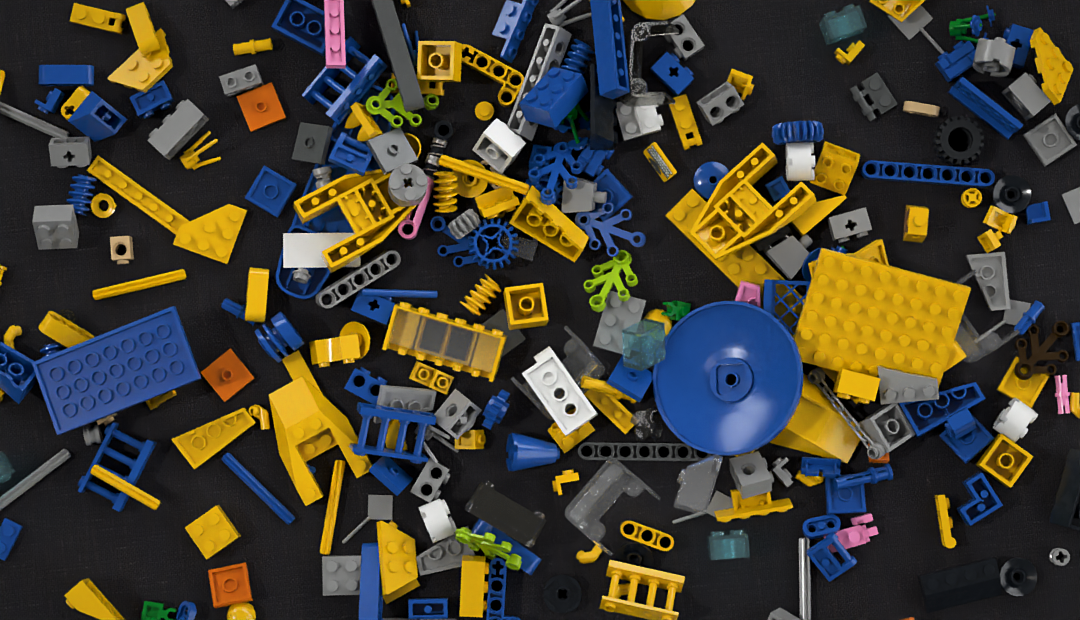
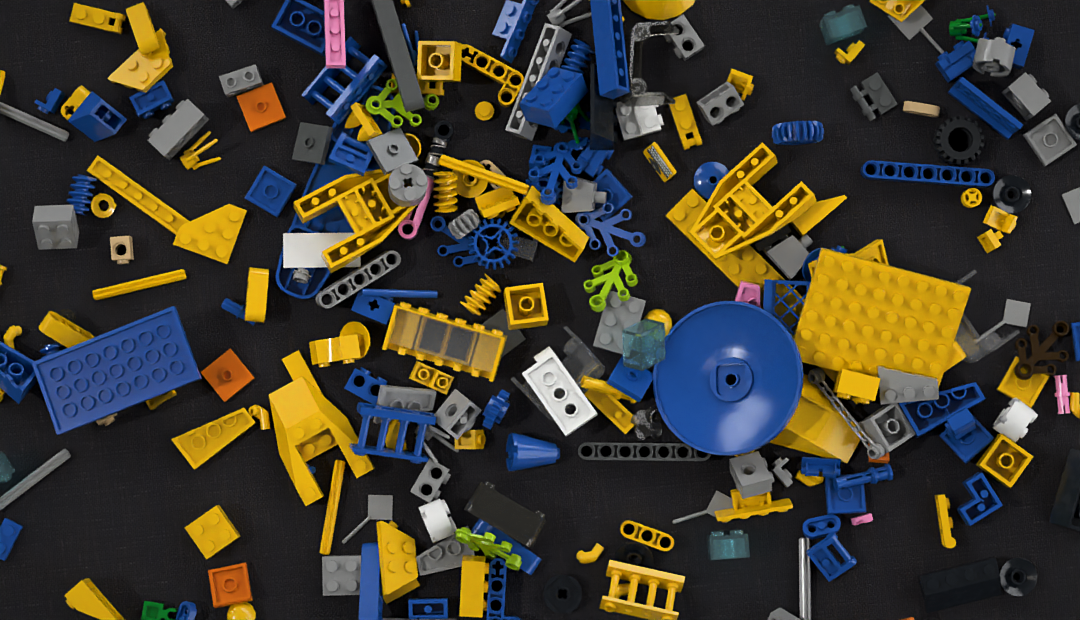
(66, 75): blue beam -> none
(78, 146): light grey brick -> none
(92, 435): light grey wheel -> none
(125, 487): yellow axle -> none
(136, 465): blue fence -> none
(252, 46): yellow pin -> none
(258, 488): blue axle -> none
(279, 337): blue wheel -> none
(323, 176): light grey wheel -> none
(391, 475): blue plate -> none
(499, 146): white brick -> none
(568, 476): yellow bracket -> none
(572, 439): yellow bracket -> none
(598, 497): clear windscreen -> none
(662, 68): blue brick -> none
(676, 310): green plate -> none
(697, 485): clear windscreen -> none
(777, 189): blue plate -> none
(800, 161): white brick -> none
(835, 168): yellow bracket -> none
(854, 536): bright pink hinge -> none
(857, 217): light grey brick -> none
(915, 223): yellow torso -> none
(992, 278): light grey wing -> none
(1029, 317): blue axle -> none
(1037, 213): blue panel -> none
(1052, 65): yellow plate -> none
(1055, 552): light grey bush -> none

